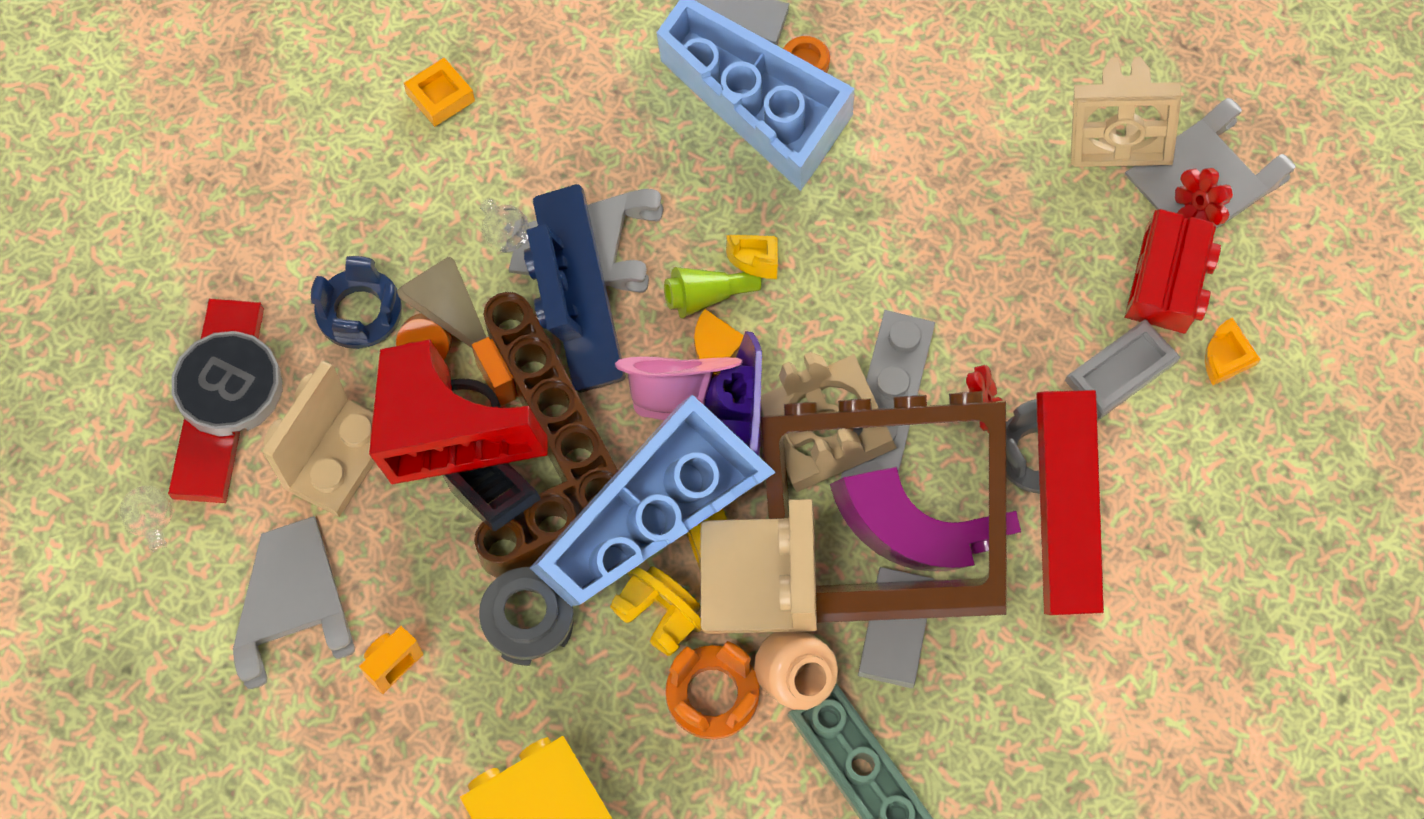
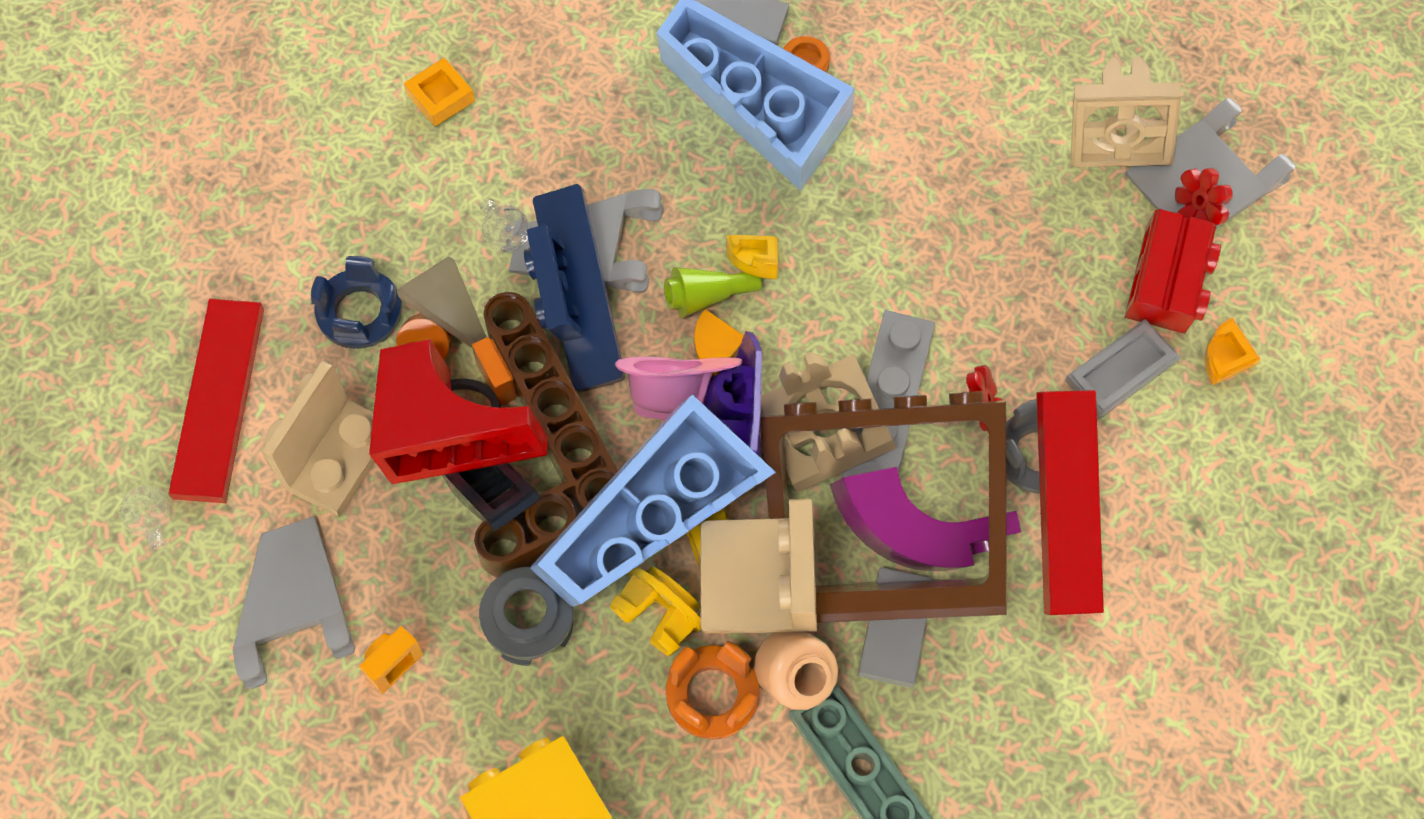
(226, 383): black tile -> none

